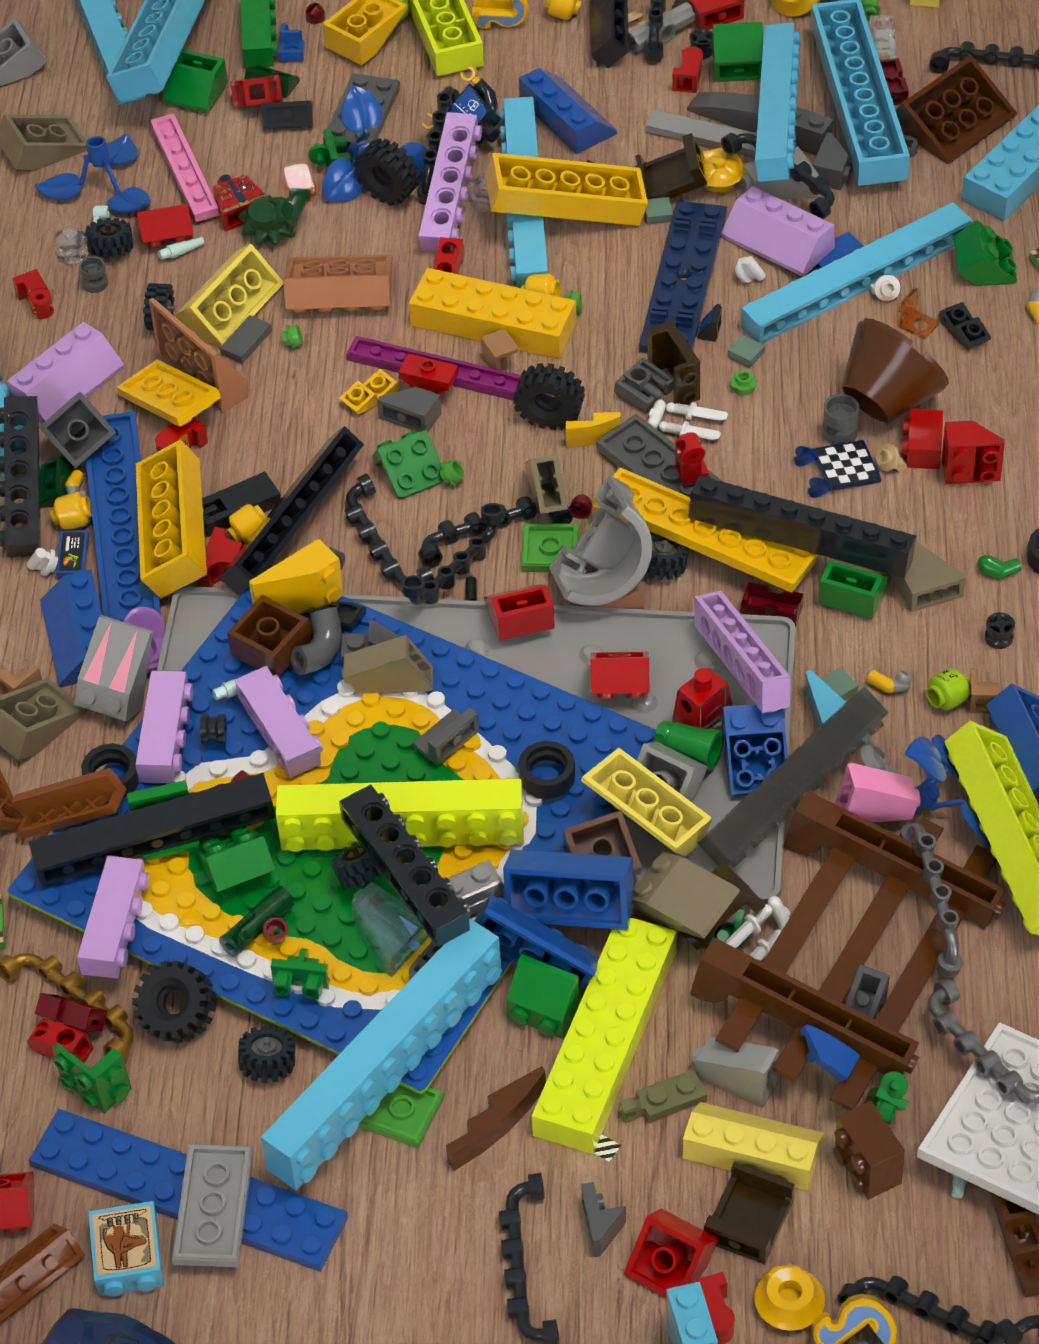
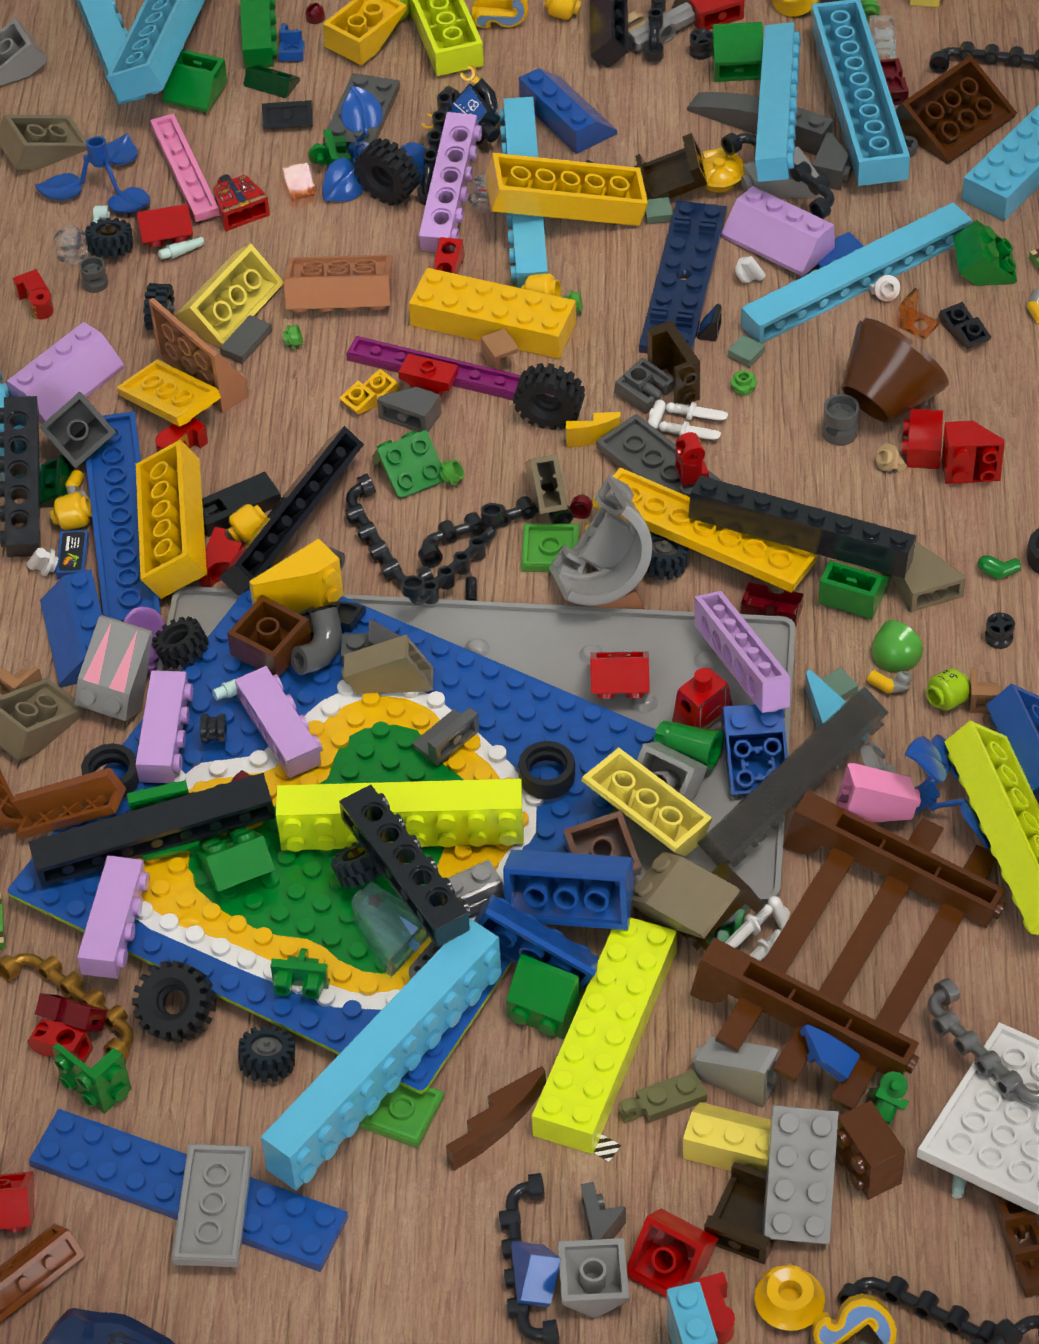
(126, 1249): brick -> none
(180, 642): none -> black tyre
(251, 925): dark green piece -> none
(256, 90): red brick -> none
(271, 927): dark red hinge -> none
(274, 216): dark green head -> none
(521, 611): red slope -> none
(534, 1273): none -> blue slope
(593, 1275): none -> light grey slope
(689, 75): red leg -> none
(704, 132): light grey tile -> none
(800, 1175): none -> light grey plate
(840, 466): flag -> none
(868, 991): dark grey slope -> none
(896, 647): none -> bright green helmet
(949, 961): flat silver bar -> none

